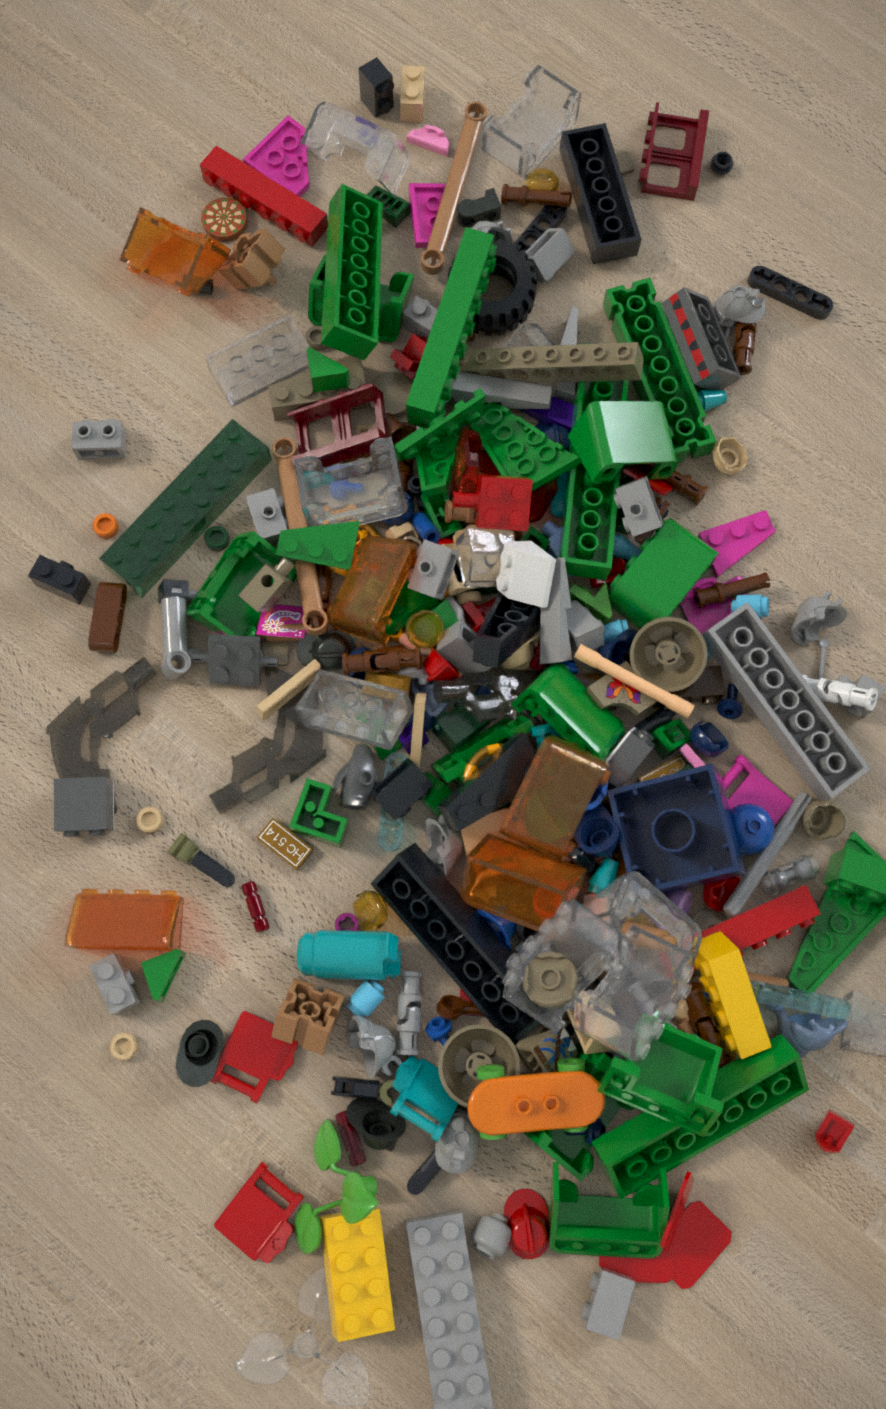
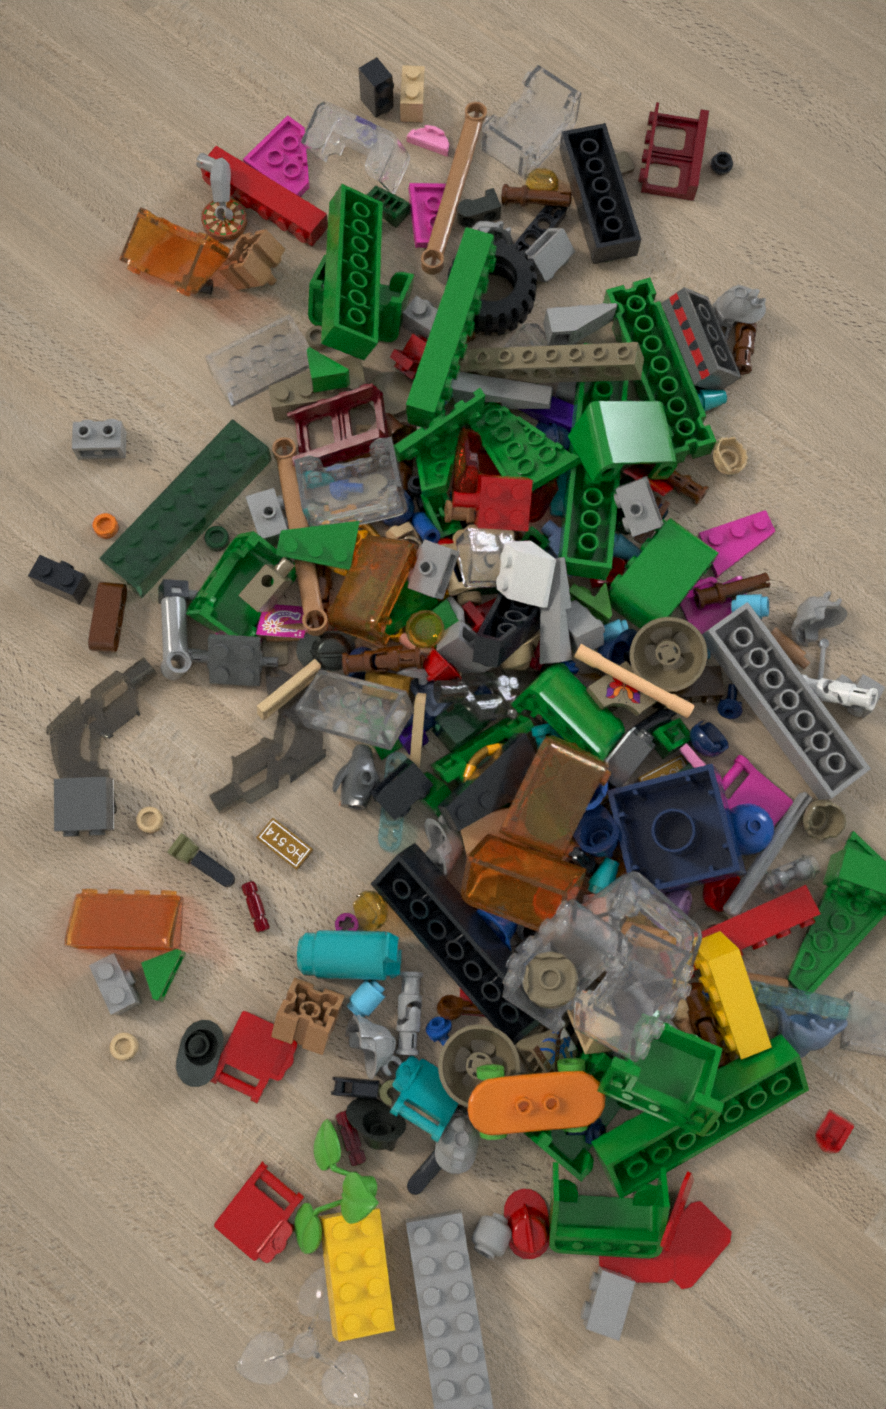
(220, 182): none -> light grey arm
(312, 816): green brick -> none
(574, 323): none -> light grey slope
(788, 296): black beam -> none
(792, 650): none -> medium nougat cylinder

